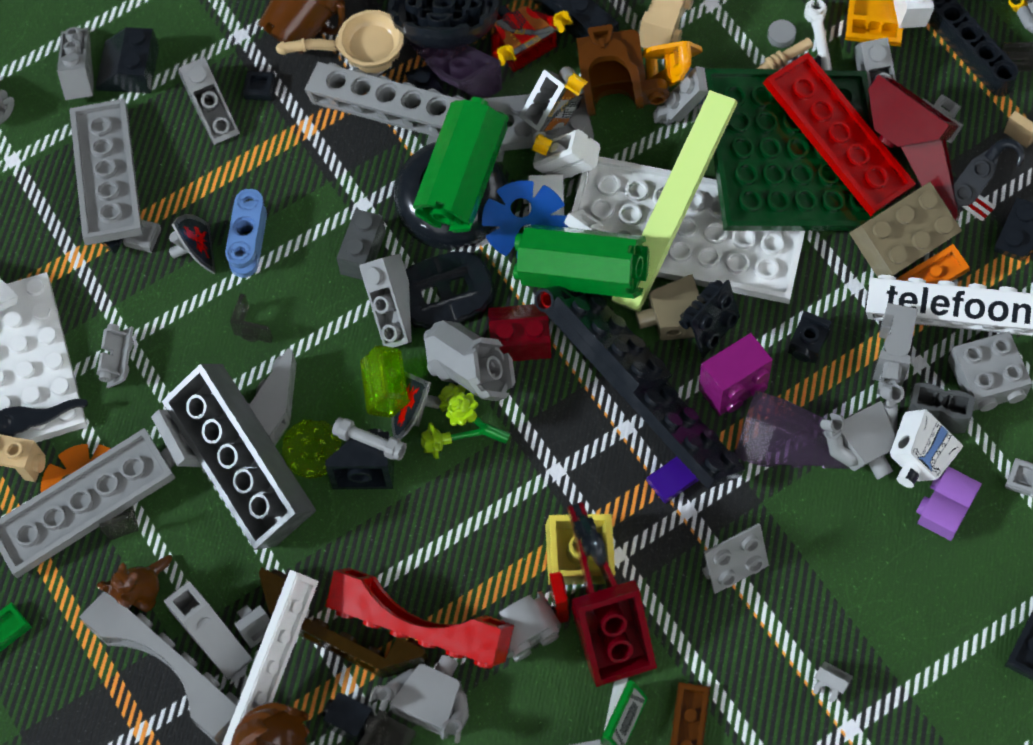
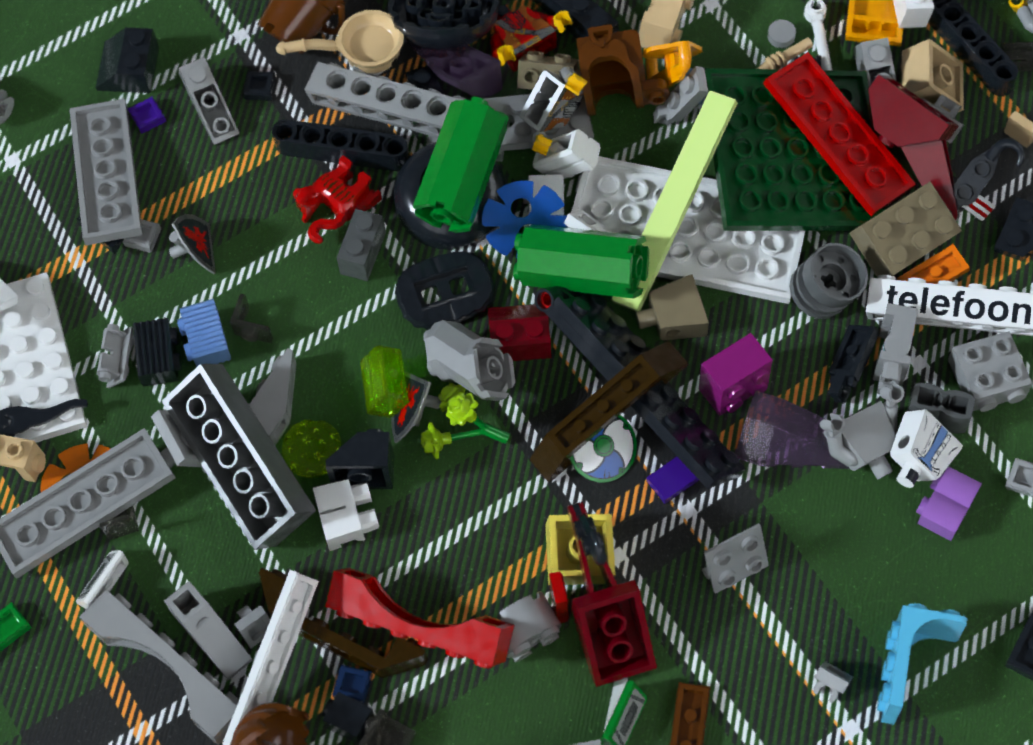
(75, 63): light grey slope -> none
(104, 578): none -> white slope
(136, 585): reddish brown animal -> none
(146, 115): none -> dark purple tile
(156, 352): none -> black brick
(204, 333): none -> medium blue brick
(245, 250): medium blue piece -> none
(331, 136): none -> black beam
(337, 195): none -> red animal
(339, 512): none -> white hips
(346, 429): light grey bar -> none
(353, 683): none -> dark blue tile
(389, 298): light grey slope -> none
(427, 698): light grey torso -> none
(534, 63): none -> dark tan brick
(604, 406): none -> dark brown slope
(607, 453): none -> shield
(711, 315): black hinge -> none
(809, 337): black brick -> none
(828, 280): none -> dark grey wheel
(851, 360): none -> black hinge
(912, 625): none -> medium azure bracket
(932, 73): none -> tan slope

